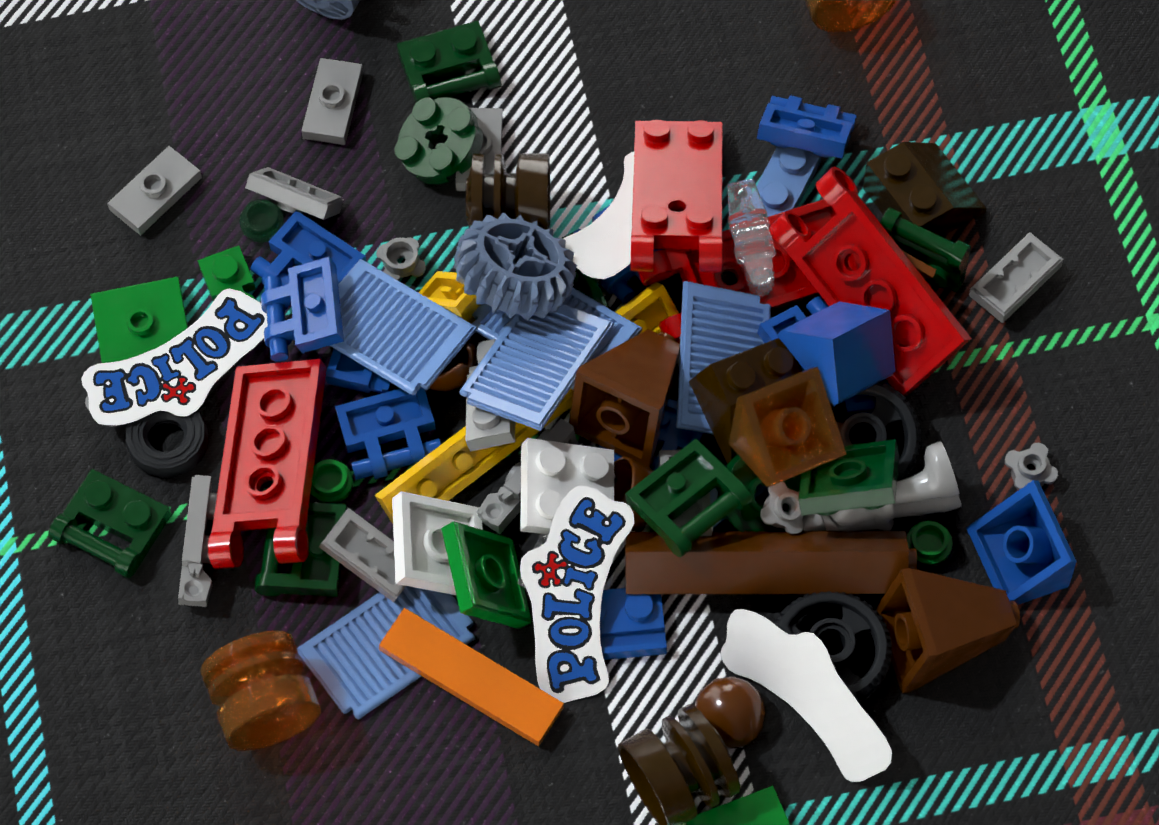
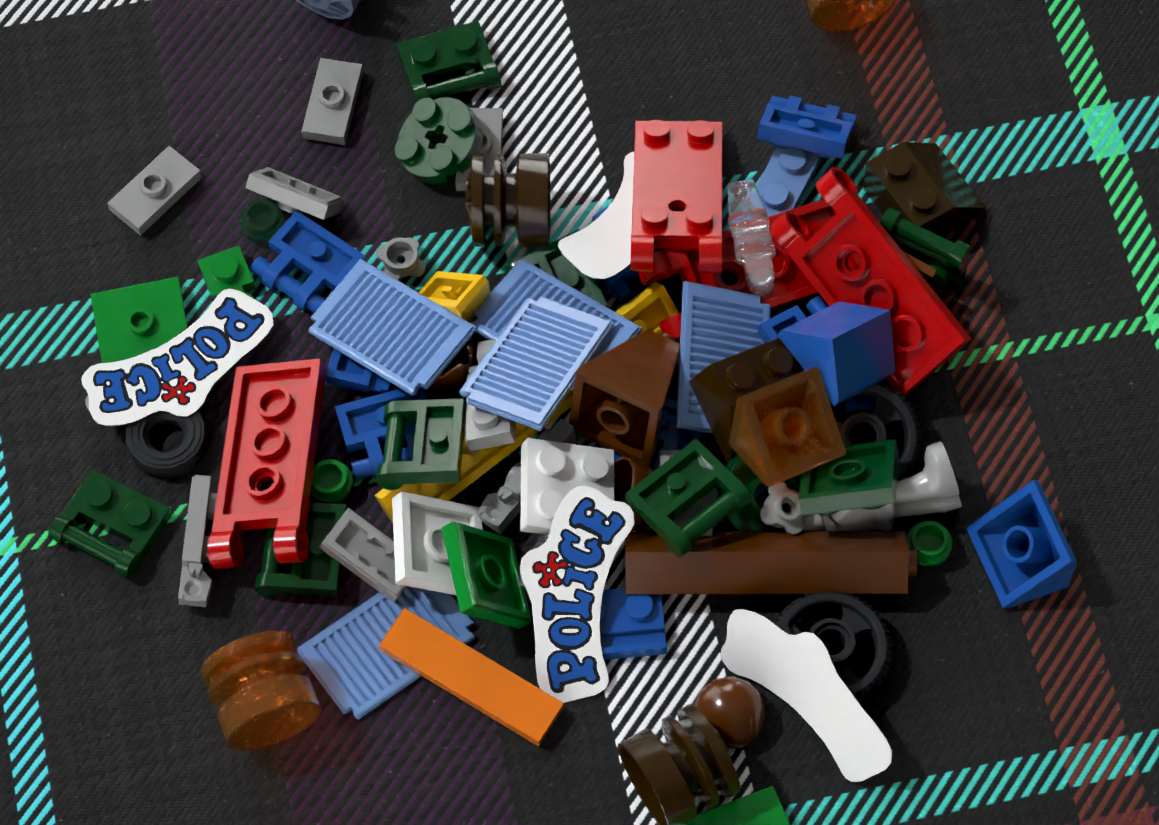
(315, 309): plate -> none
(436, 442): none -> dark green plate
(515, 266): sand blue gear -> none
(941, 623): reddish brown slope -> none
(1016, 277): light grey plate -> none
(1038, 457): light grey plate -> none

